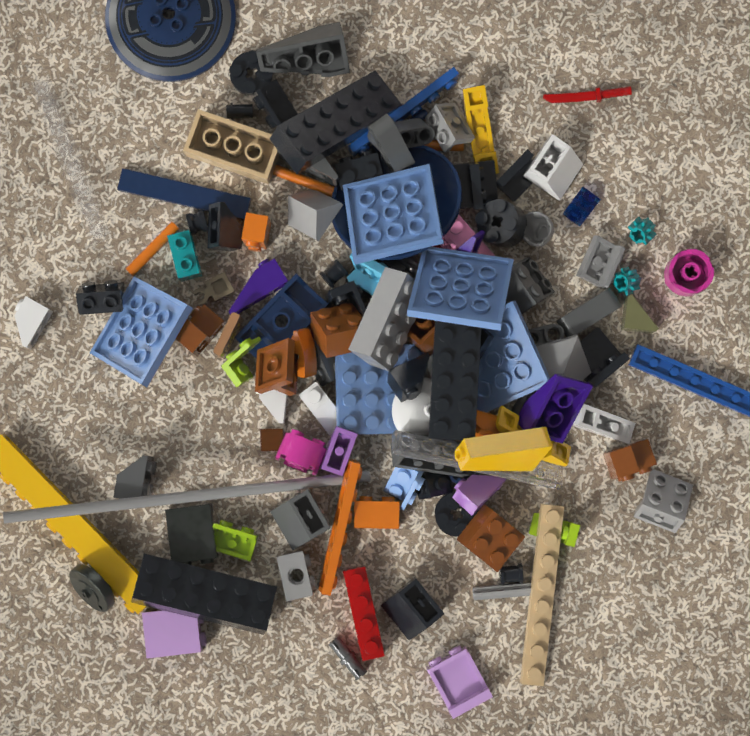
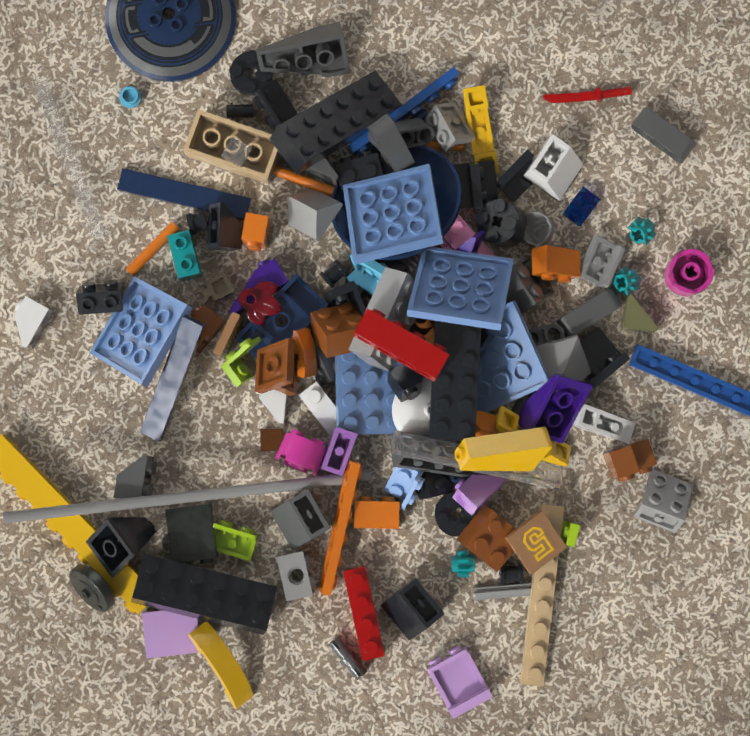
(120, 541): none -> black slope
(130, 97): none -> medium azure plate
(172, 378): none -> tile
(223, 664): none -> yellow slope
(236, 152): none -> clear tile
(263, 302): none -> dark red plate
(401, 344): none -> red brick
(462, 563): none -> teal gear
(535, 542): none -> medium nougat tile
(556, 263): none -> orange brick
(663, 135): none -> dark grey beam

